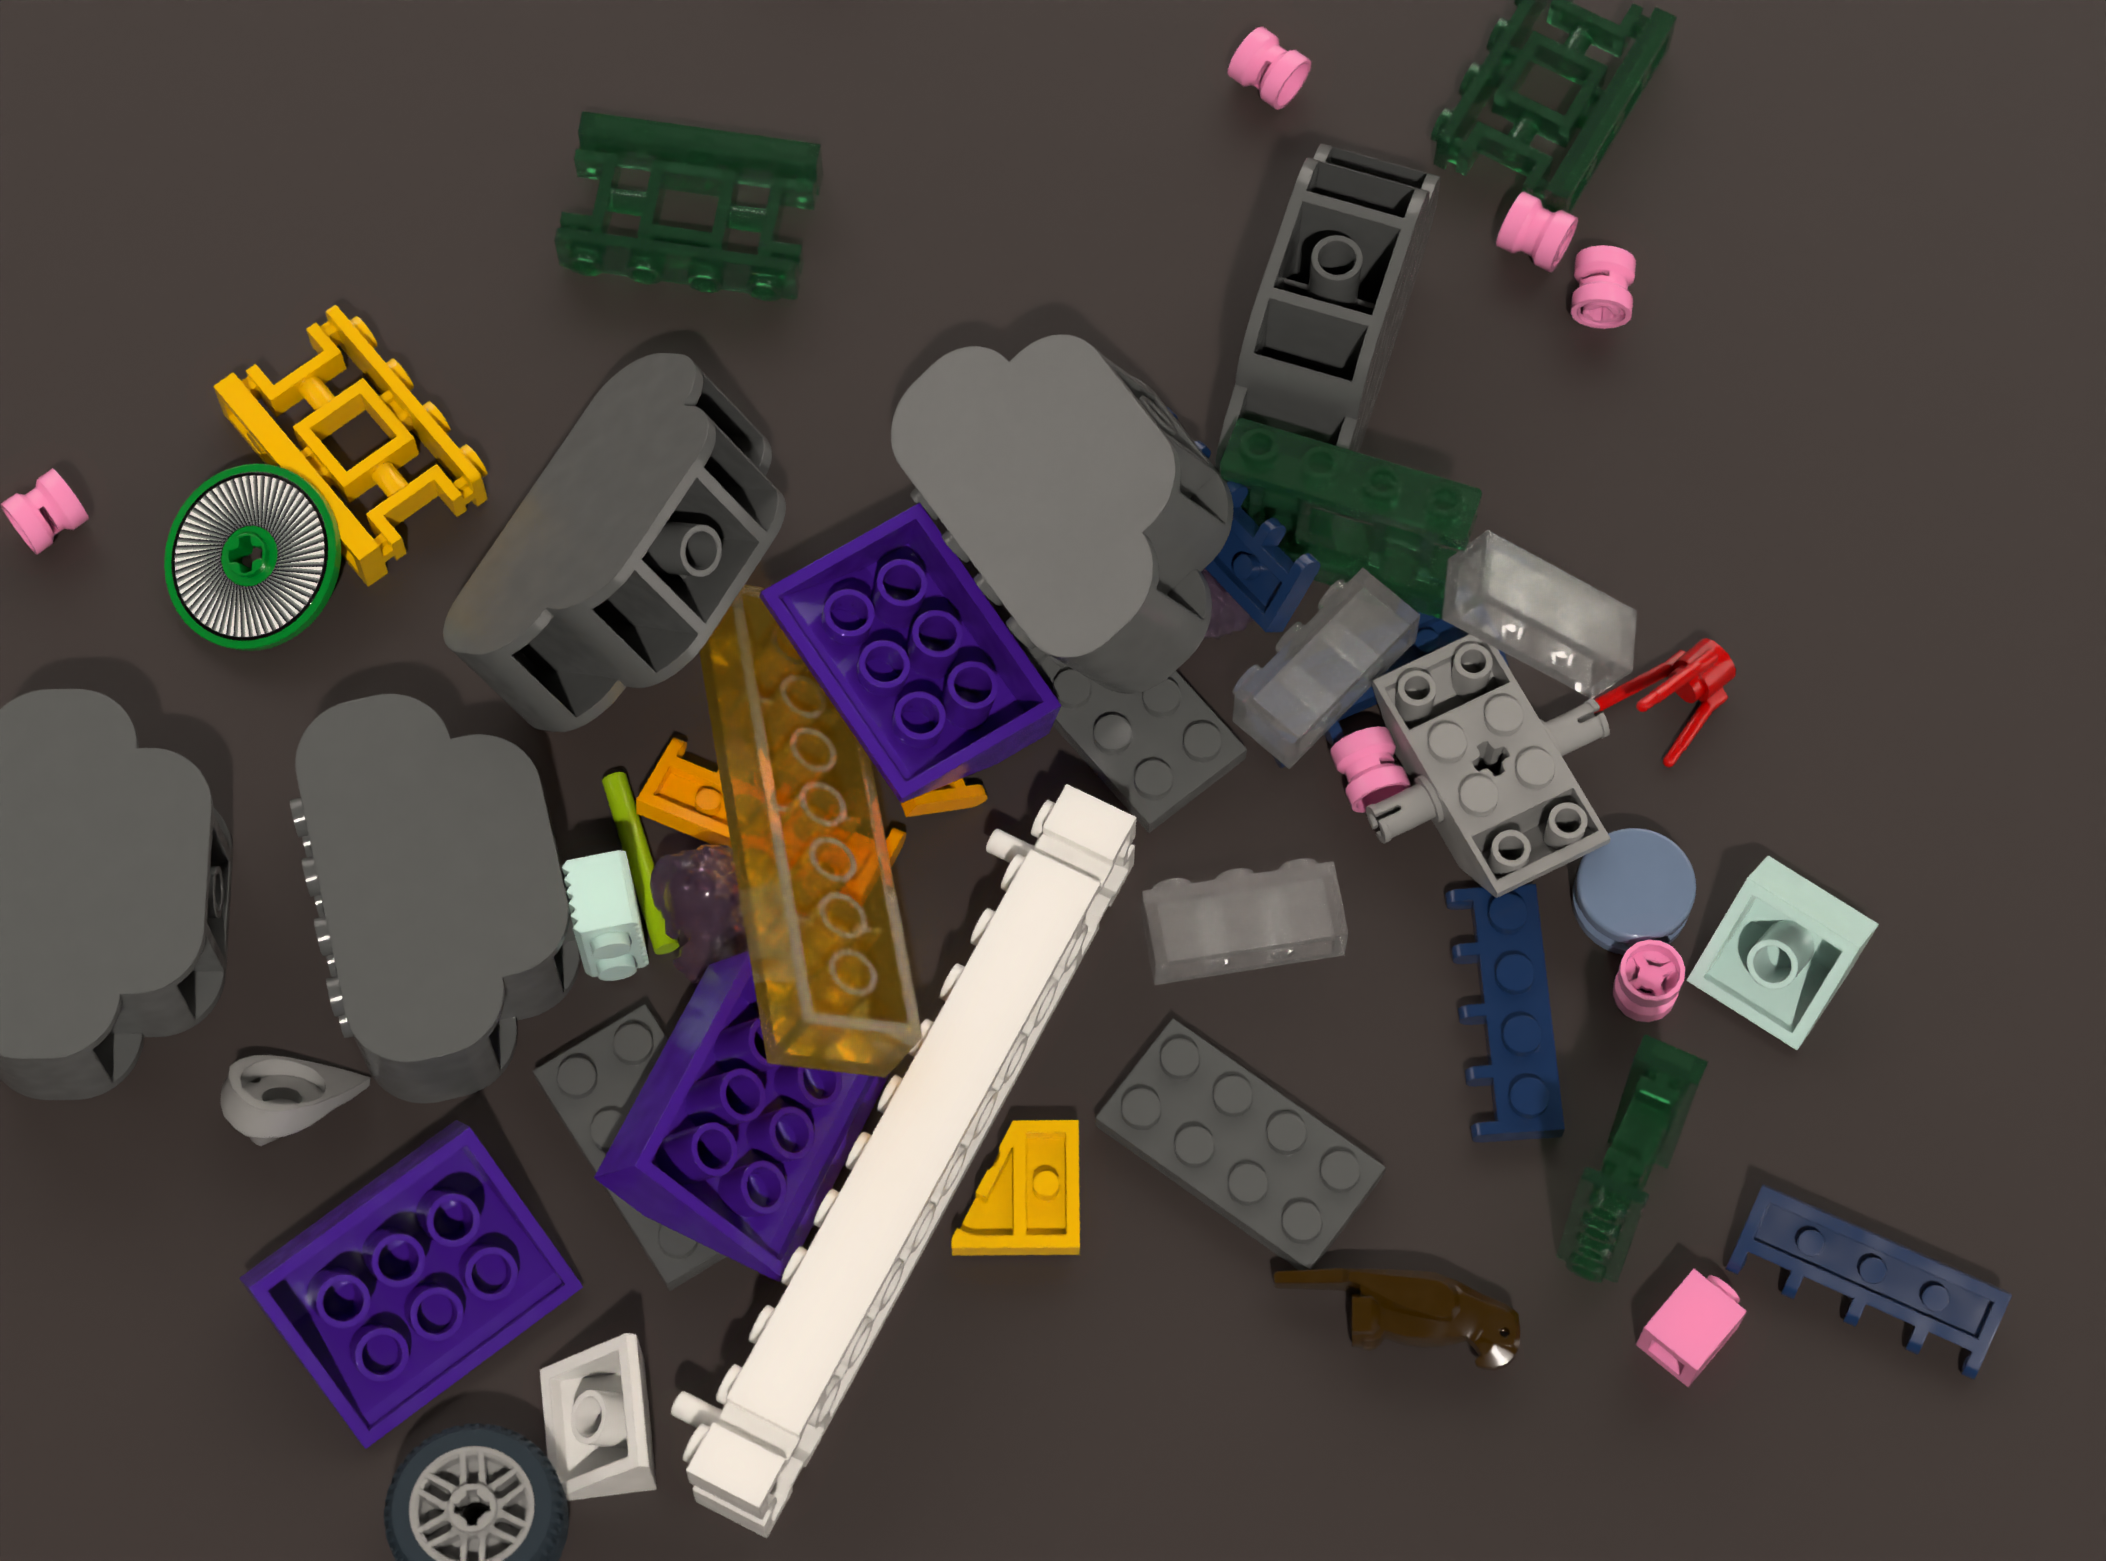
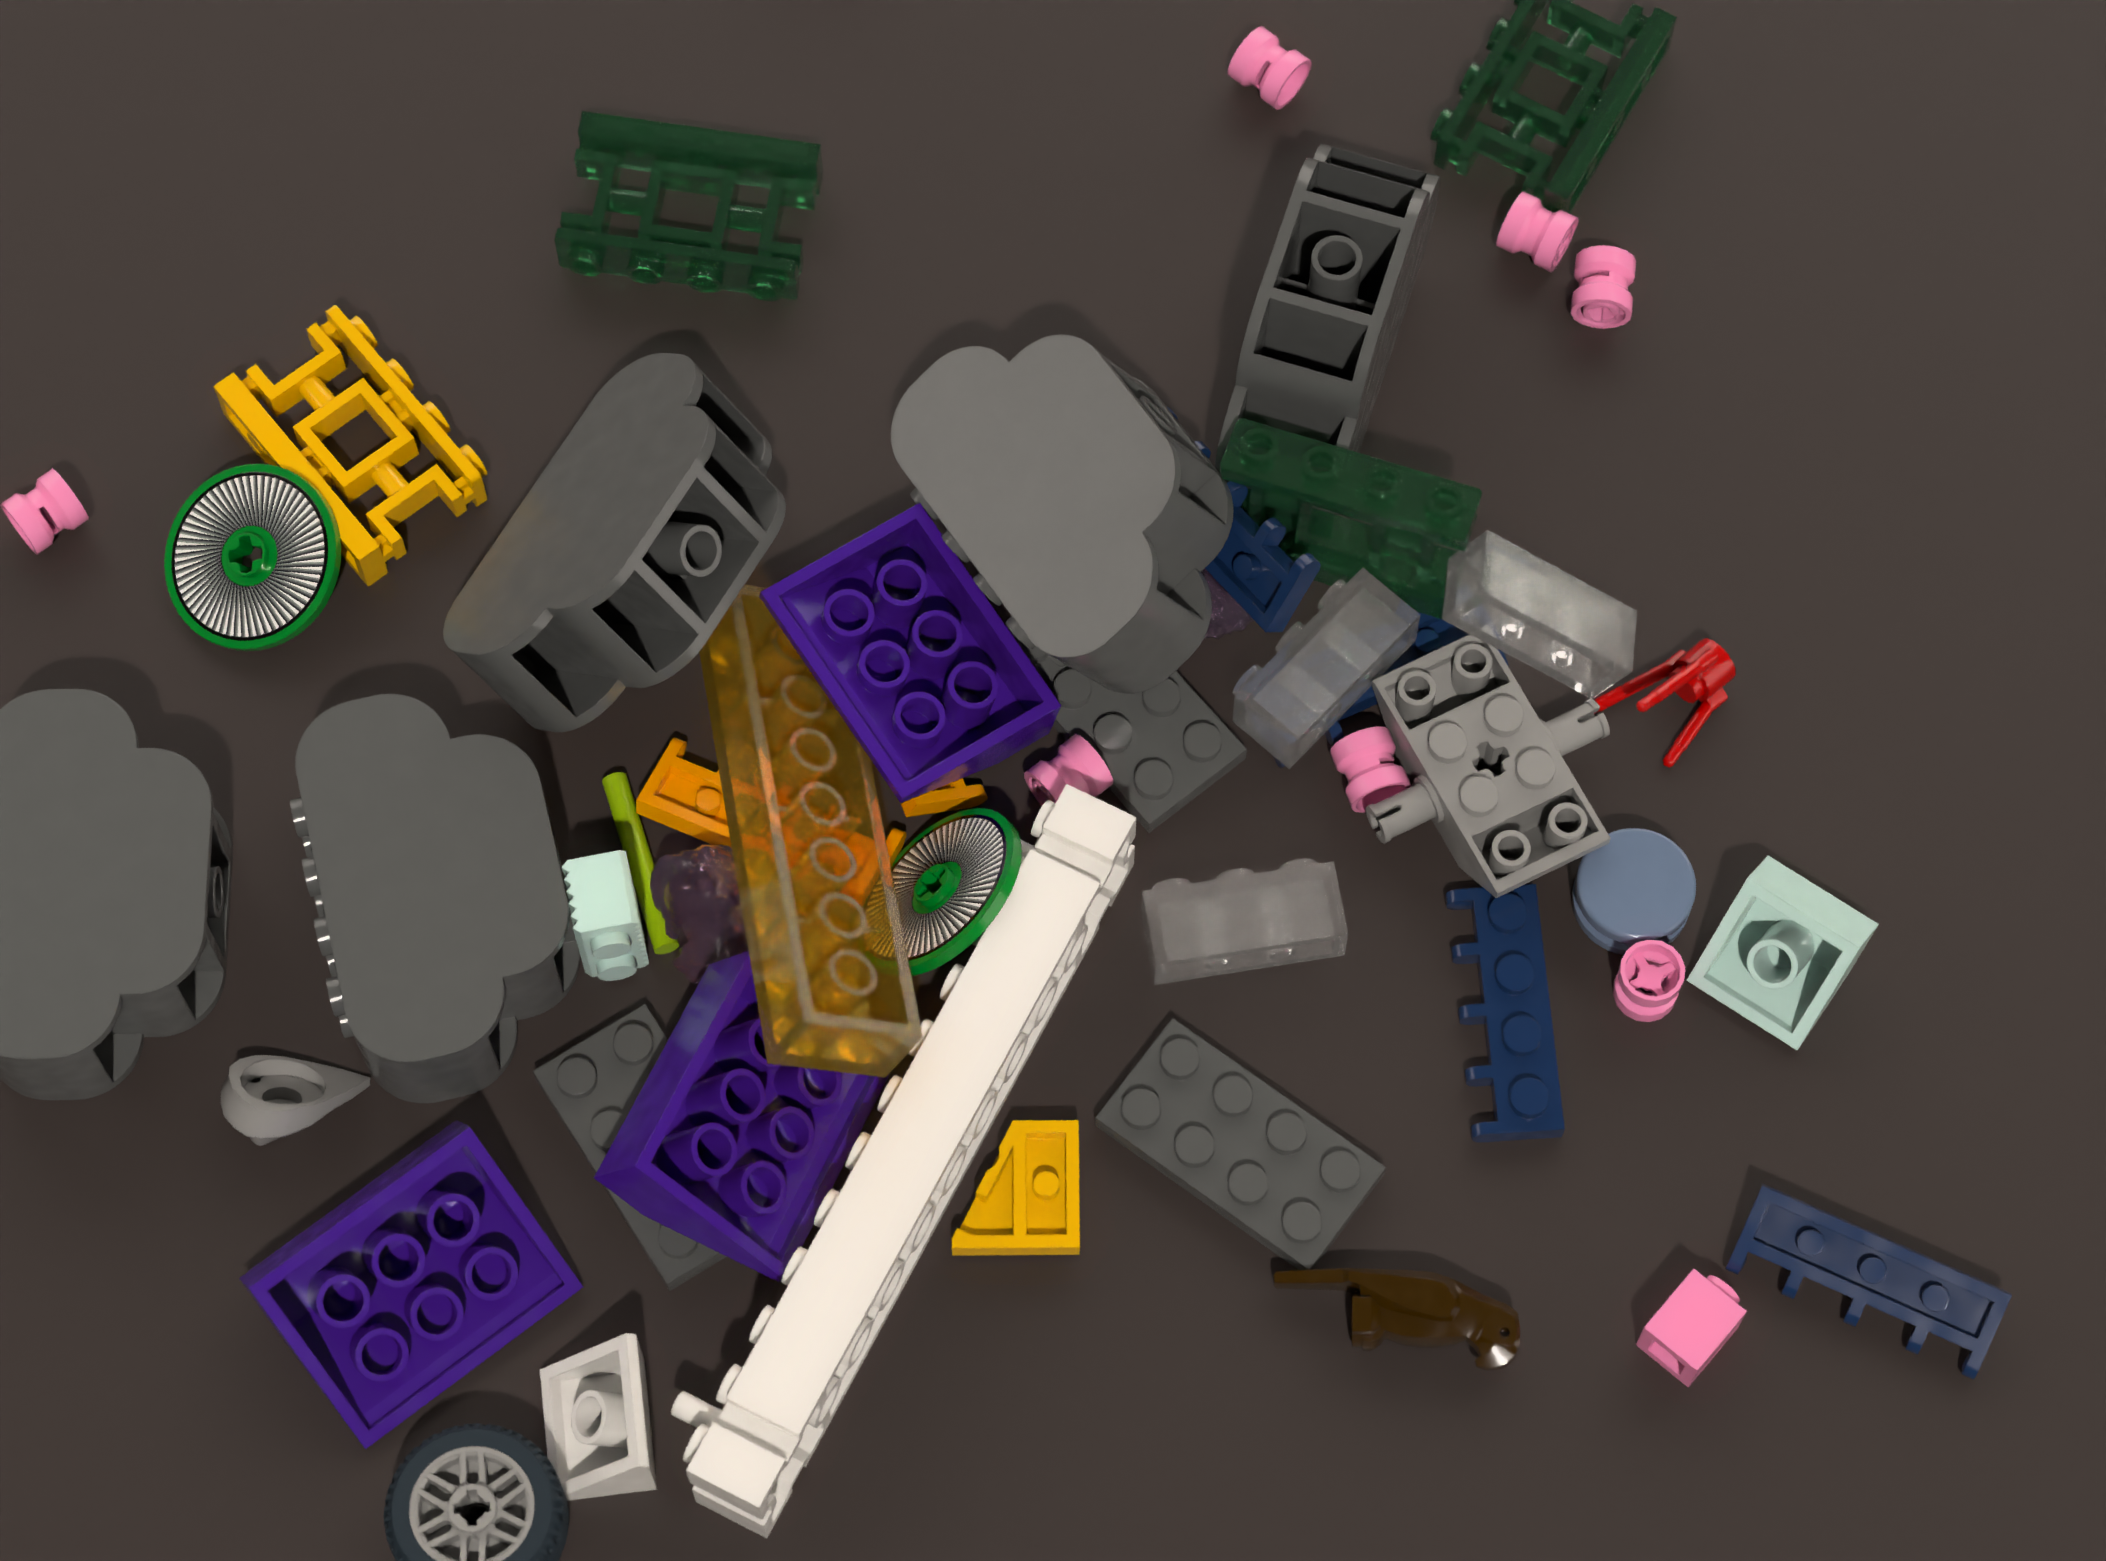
(954, 884): none -> piece
(1074, 765): none -> bright pink wheel
(1643, 1134): clear green fence -> none

